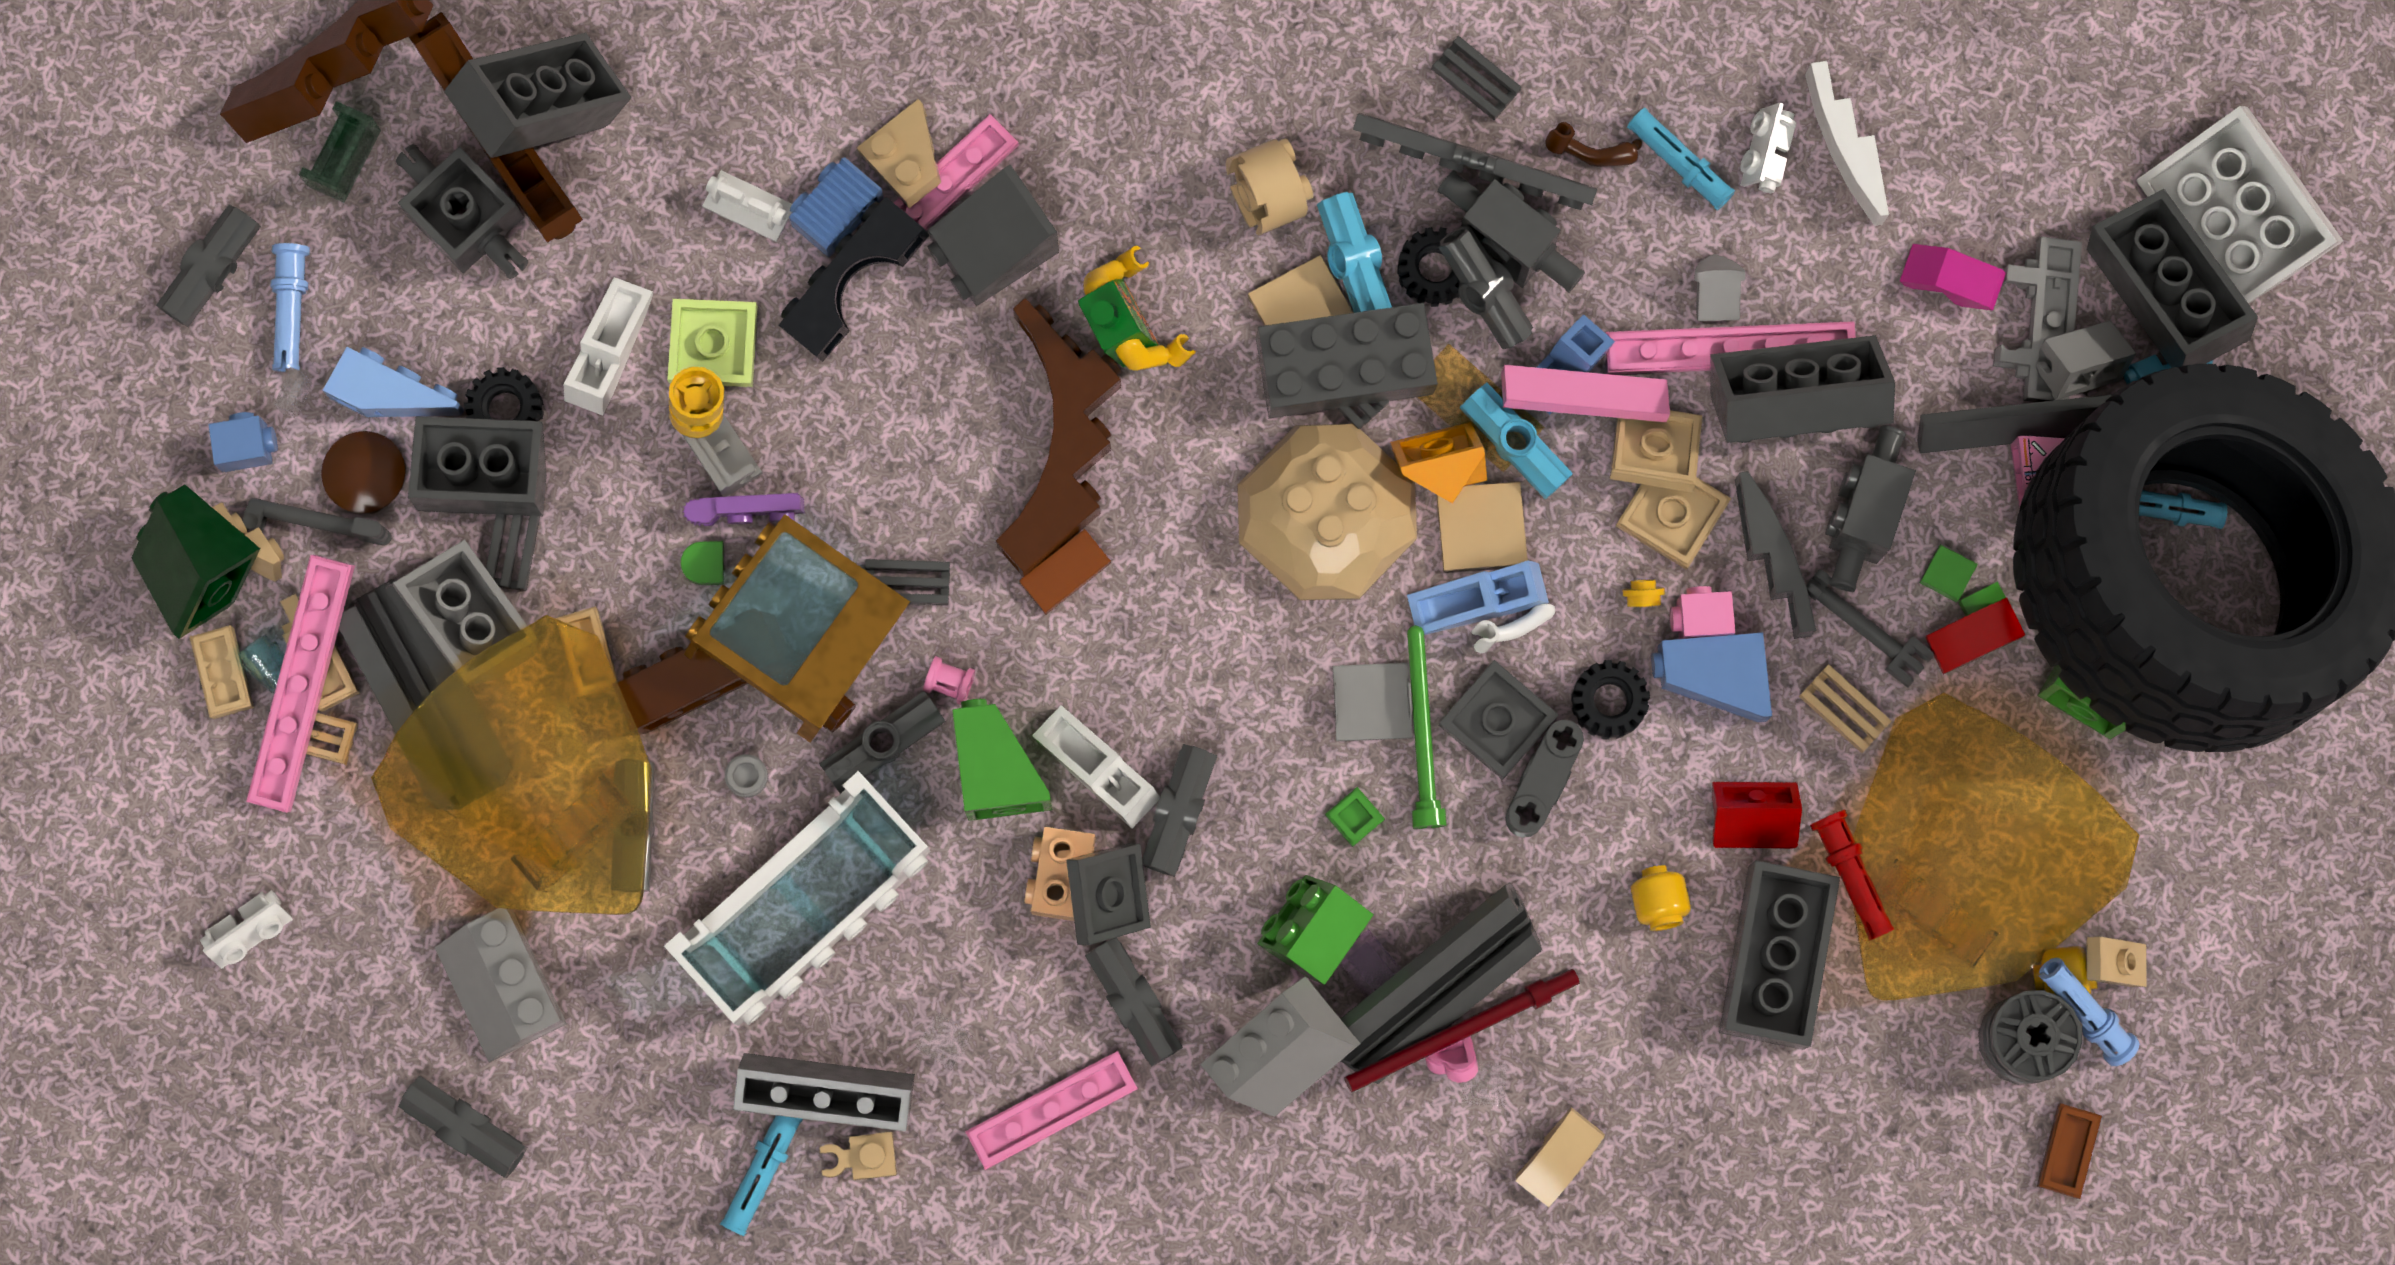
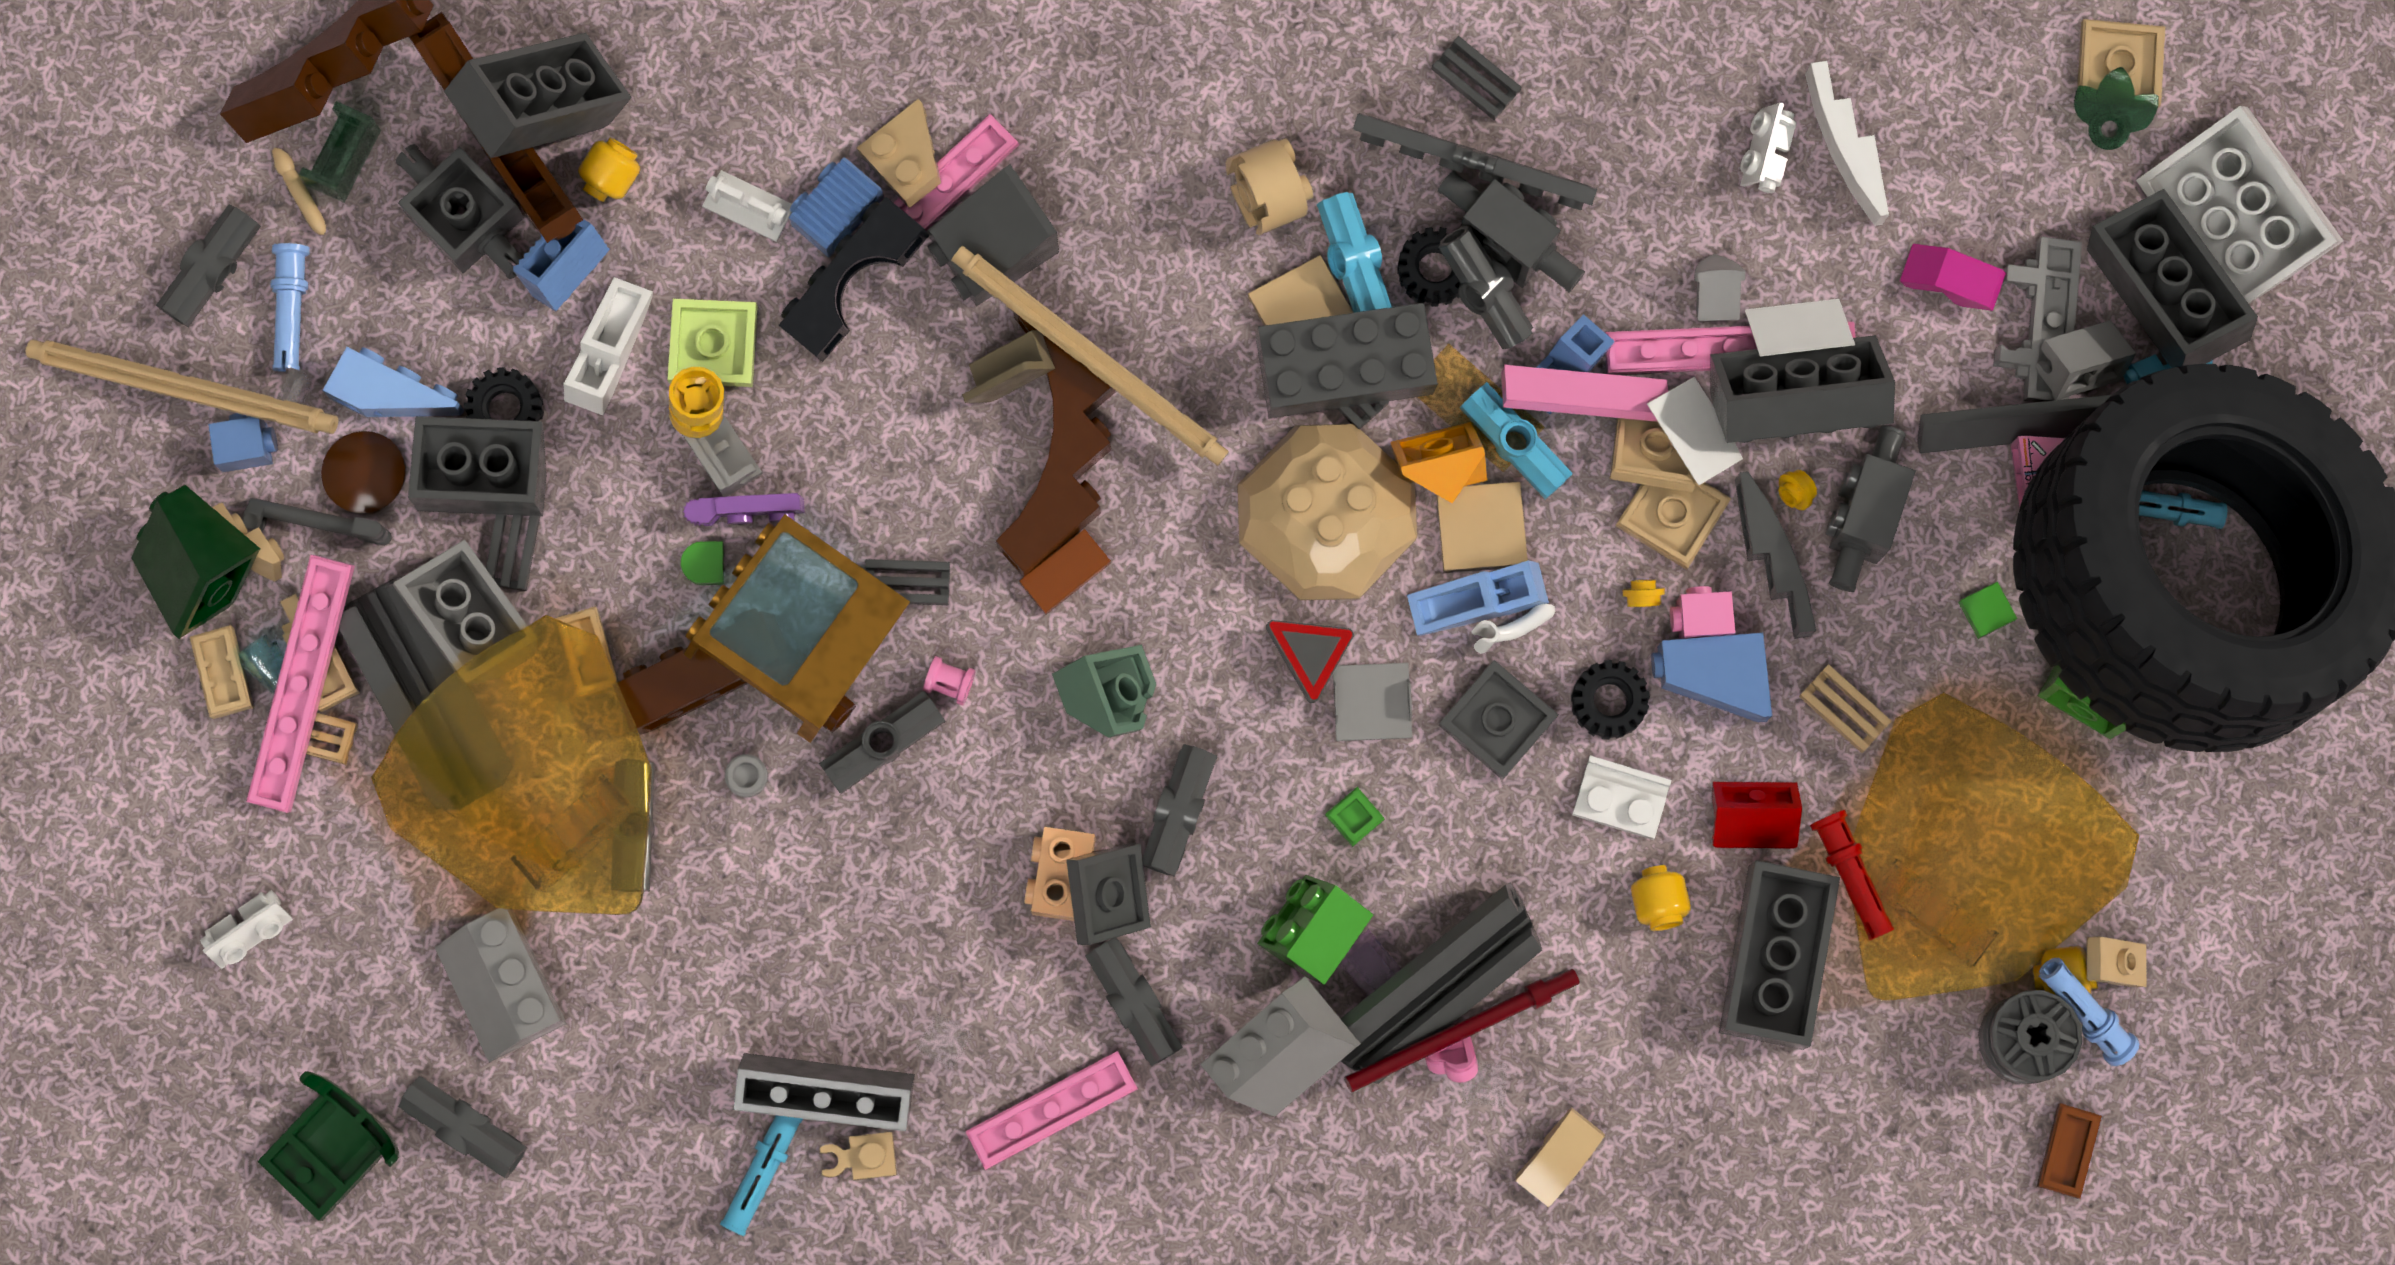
(181, 386): none -> tan piece
(298, 190): none -> tan piece
(328, 1148): none -> dark green piece
(558, 267): none -> medium blue brick
(609, 169): none -> yellow head
(801, 903): clear light blue windscreen -> none
(994, 766): bright green slope -> none
(1009, 368): none -> dark tan panel
(1089, 355): none -> tan piece
(1097, 766): white slope -> none
(1108, 690): none -> sand green slope
(1119, 321): torso -> none
(1310, 652): none -> piece
(1428, 809): bright green piece -> none
(1544, 778): dark grey piece -> none
(1561, 140): reddish brown piece -> none
(1621, 797): none -> white plate
(1681, 159): medium azure pin -> none
(1694, 430): none -> white sticker
(1797, 489): none -> yellow plate
(1799, 327): none -> white sticker
(1900, 654): dark grey hinge -> none
(1948, 573): bright green tile -> none
(1975, 635): red slope -> none
(2117, 103): none -> clear green plate
(2125, 45): none -> tan tile

